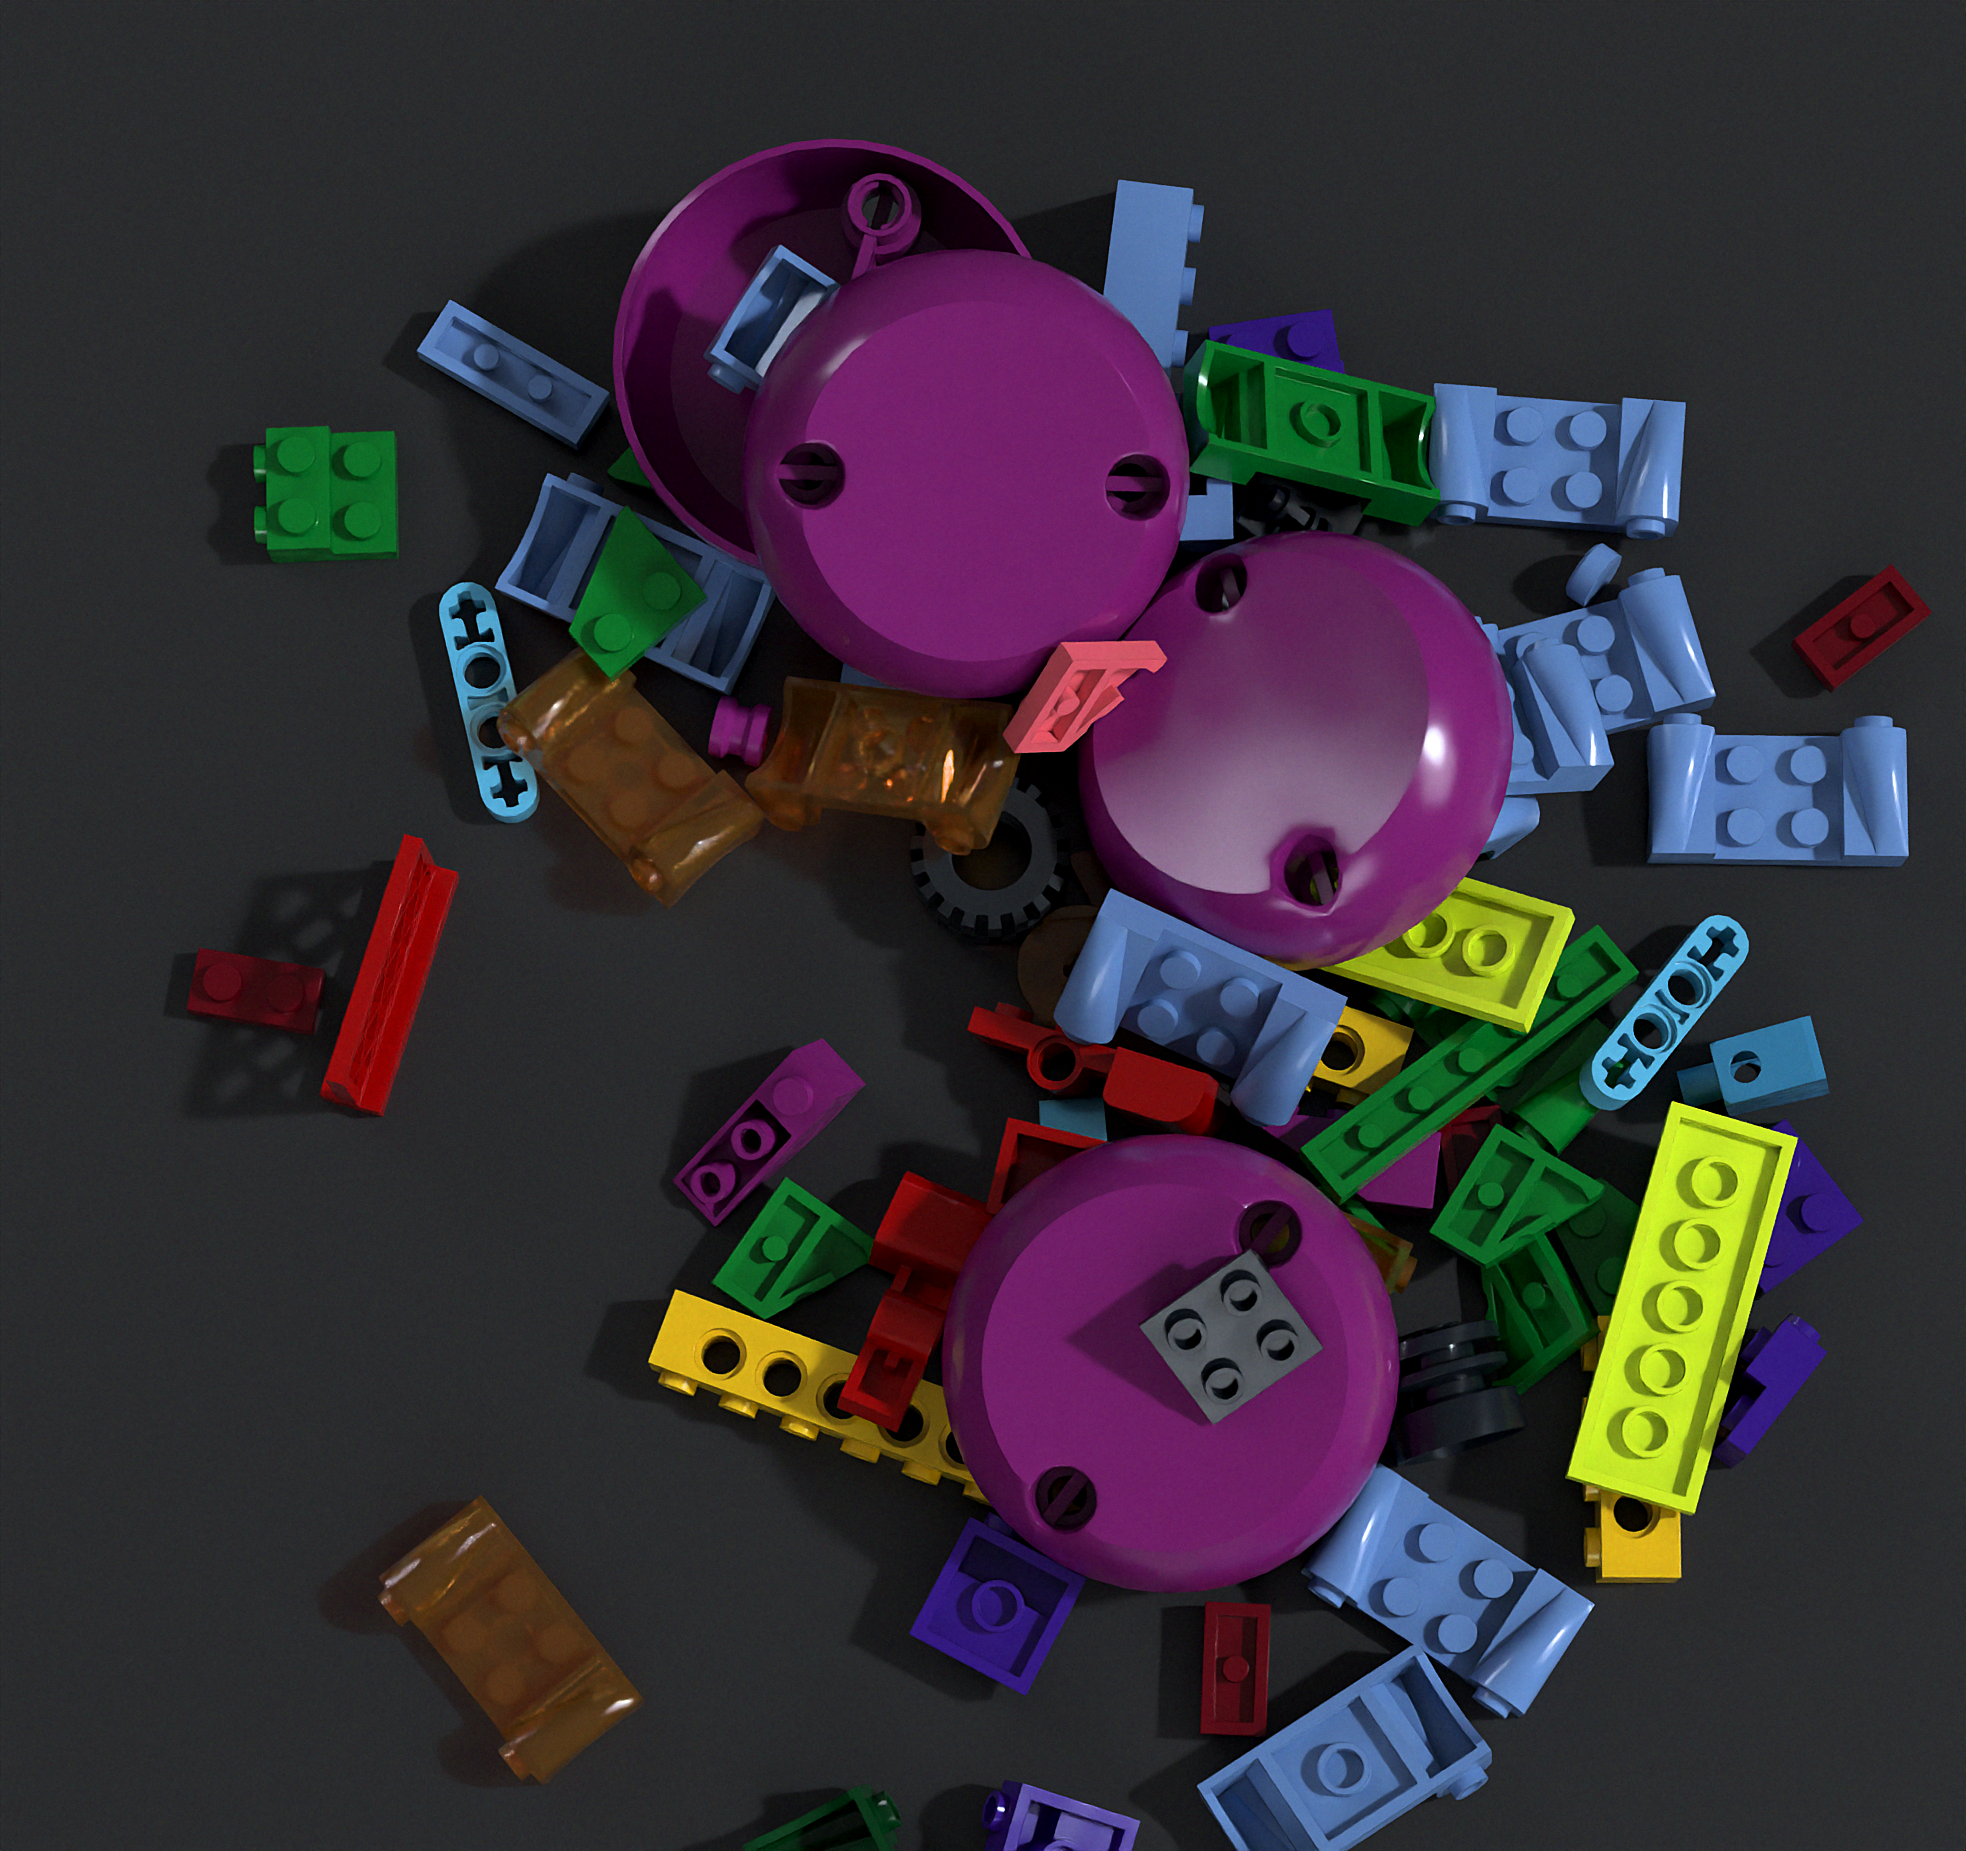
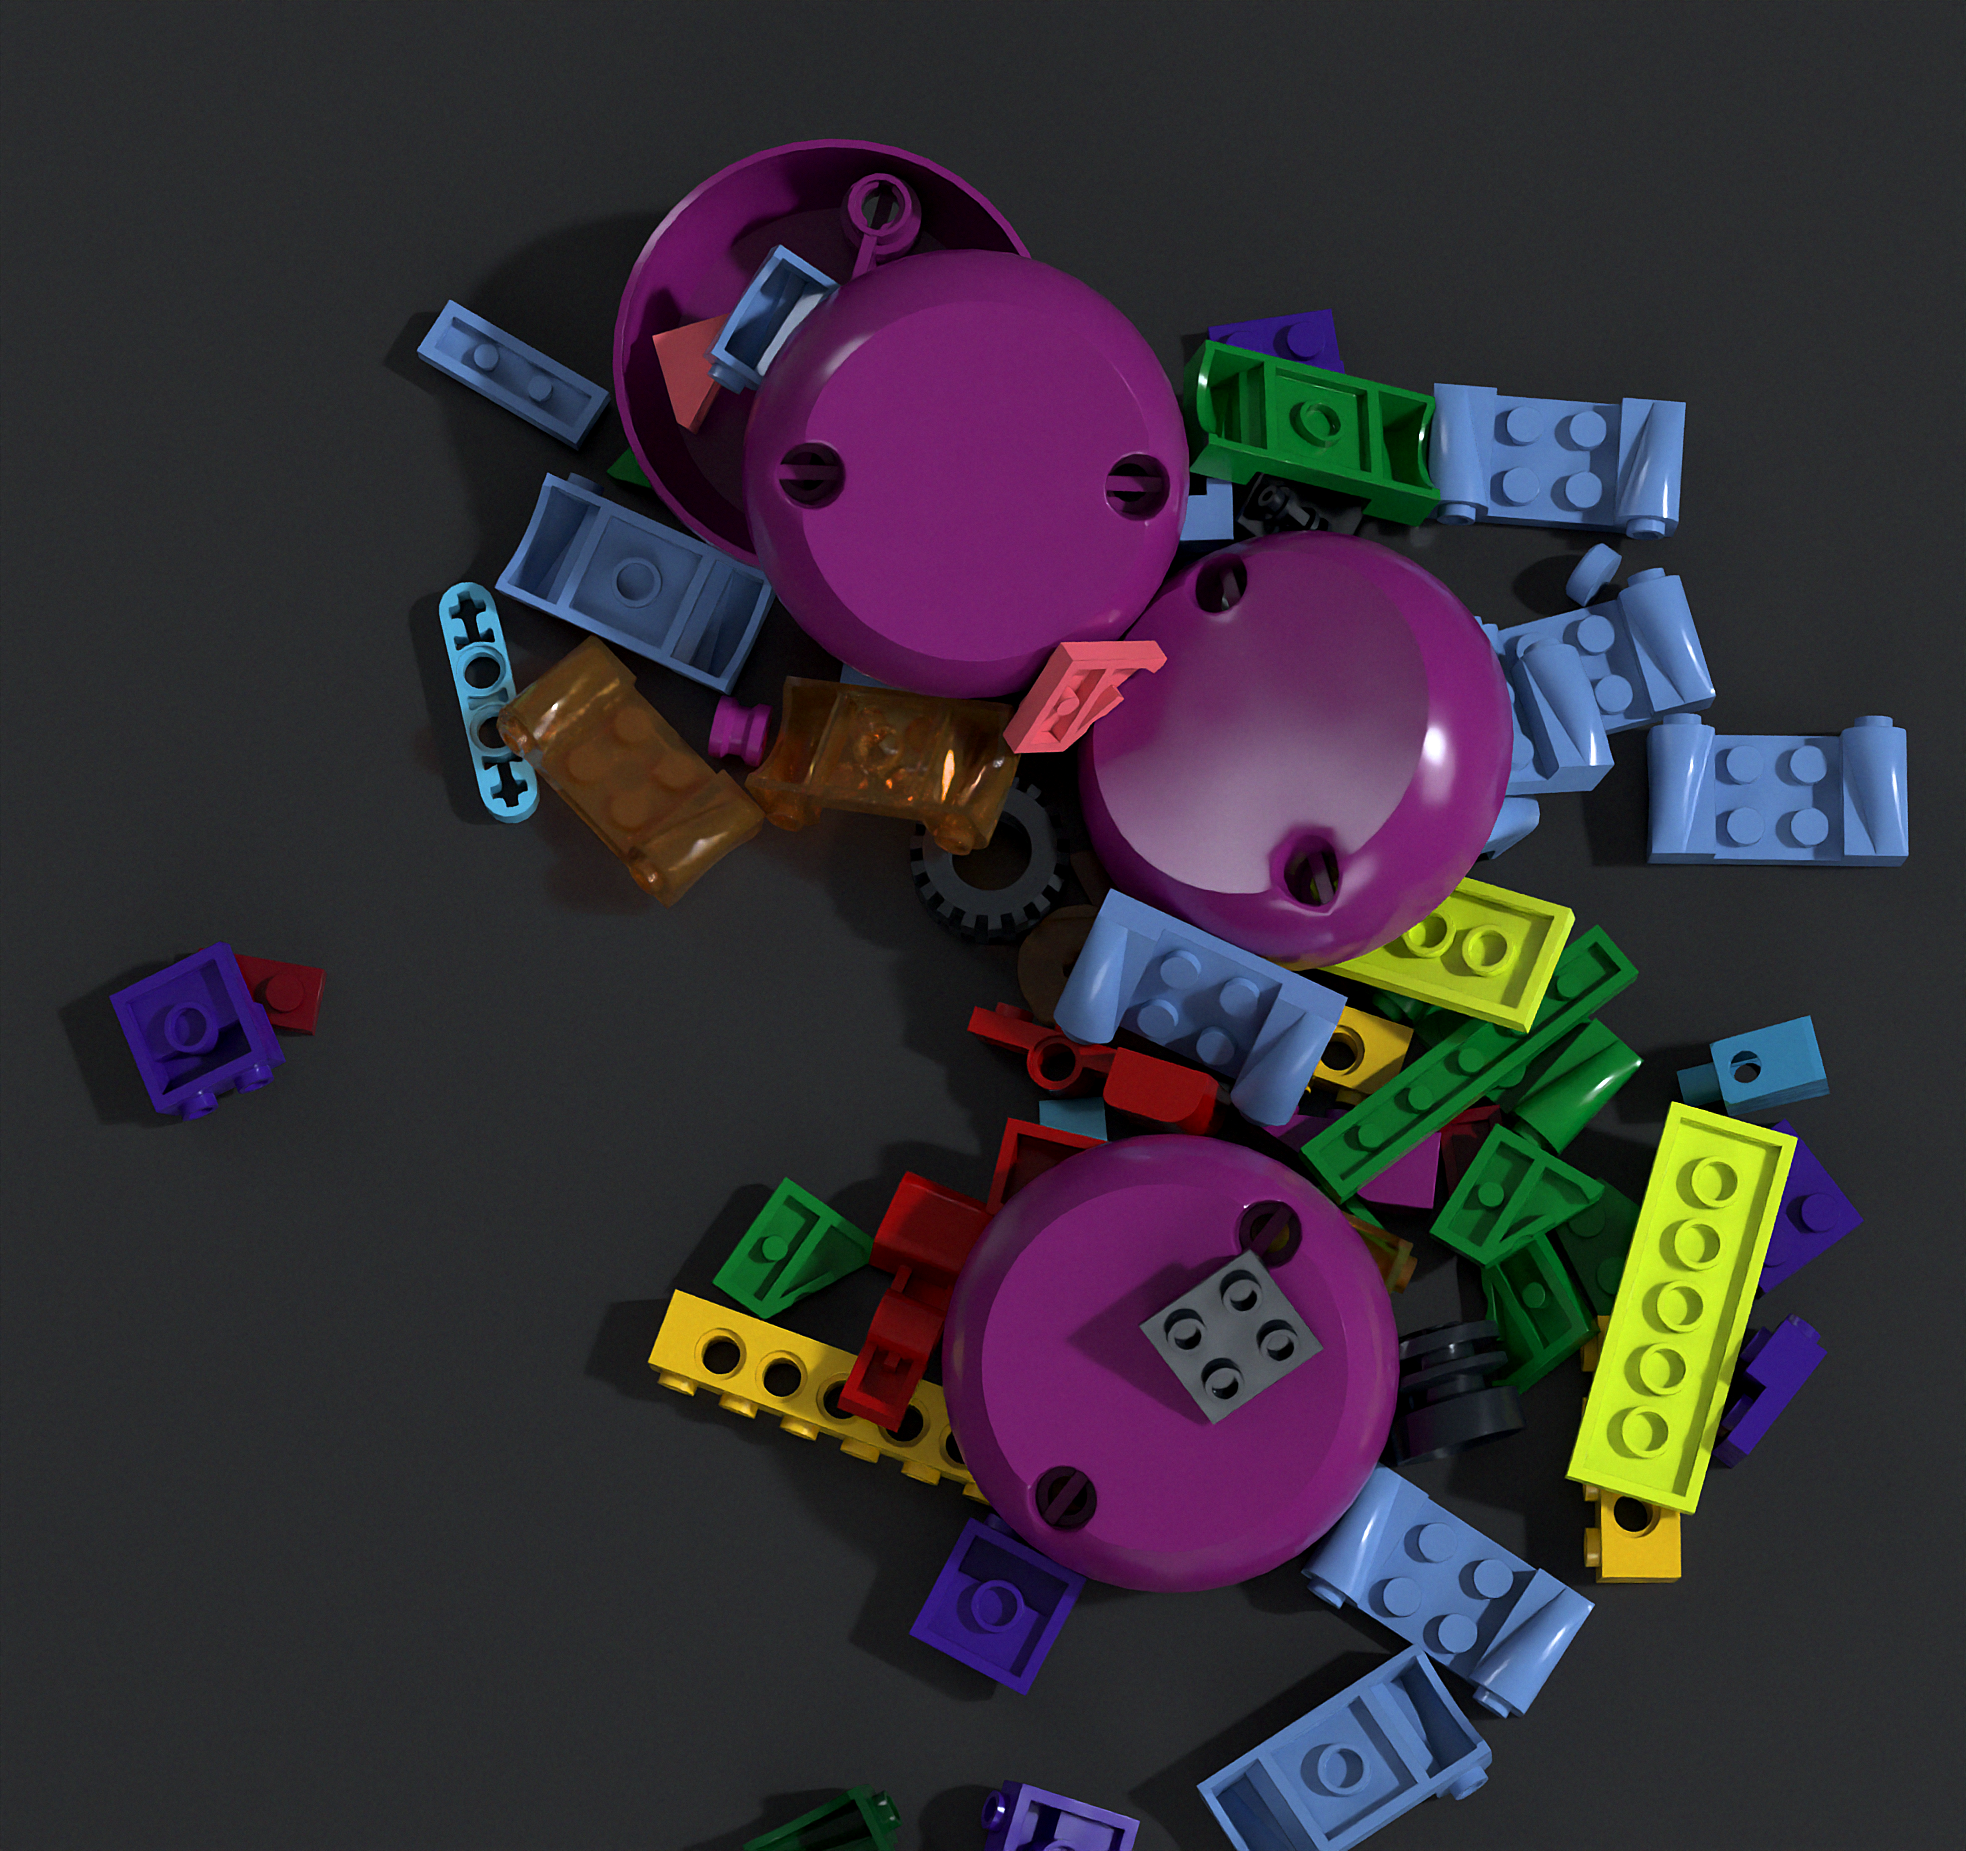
(197, 1033): none -> dark purple plate
(327, 495): green plate -> none
(390, 980): red fence -> none
(510, 1640): clear orange piece -> none
(632, 598): green wing -> none
(686, 370): none -> coral slope
(769, 1129): magenta slope -> none
(1148, 260): medium blue wedge -> none
(1235, 1669): dark red plate -> none
(1664, 1012): medium azure beam -> none
(1861, 628): dark red plate -> none

